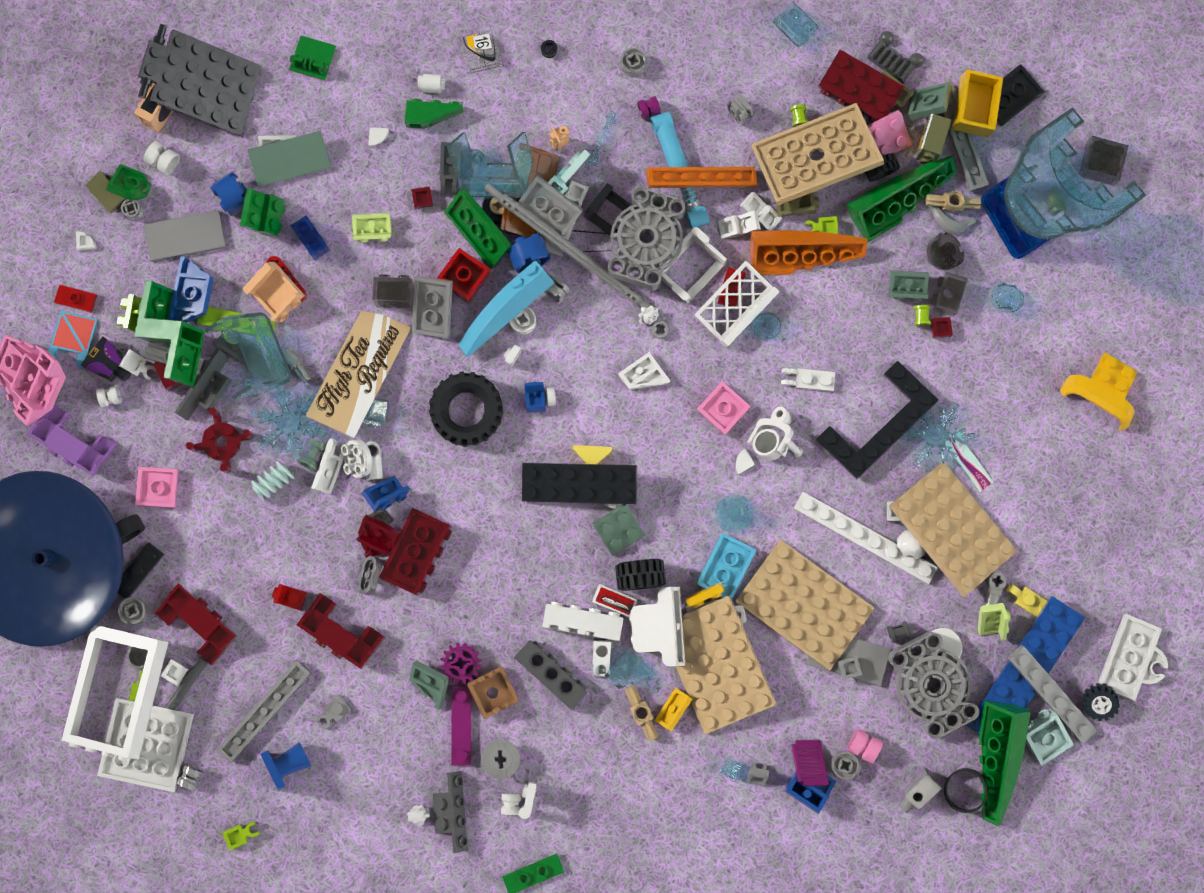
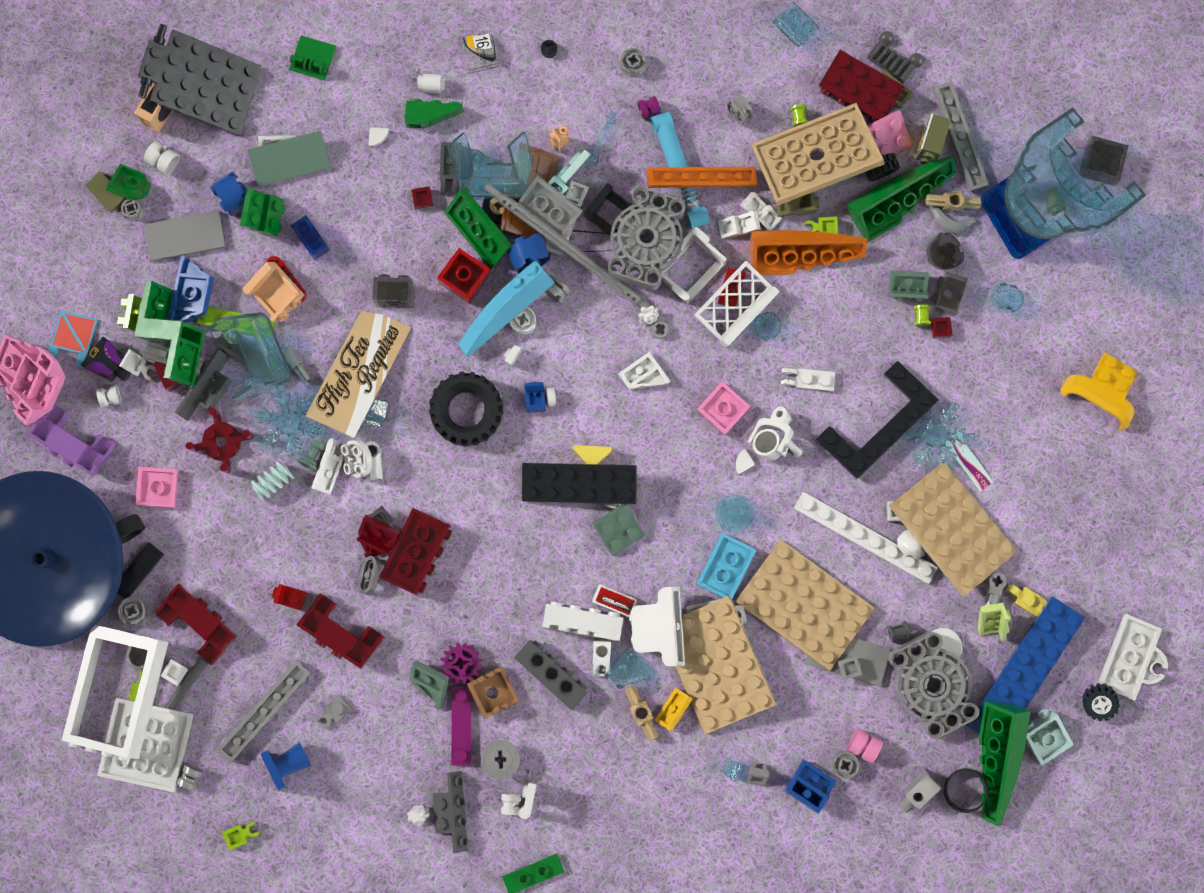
(75, 298): red plate -> none
(84, 242): white tile -> none
(371, 226): yellowish green bracket -> none
(385, 493): blue bracket -> none
(432, 306): light grey plate -> none
(640, 574): black tyre -> none
(698, 598): yellow plate -> none
(809, 763): magenta window -> none
(930, 101): sand green plate -> none
(977, 103): yellow piece -> none
(1017, 93): black tile -> none
(1051, 694): light grey plate -> none

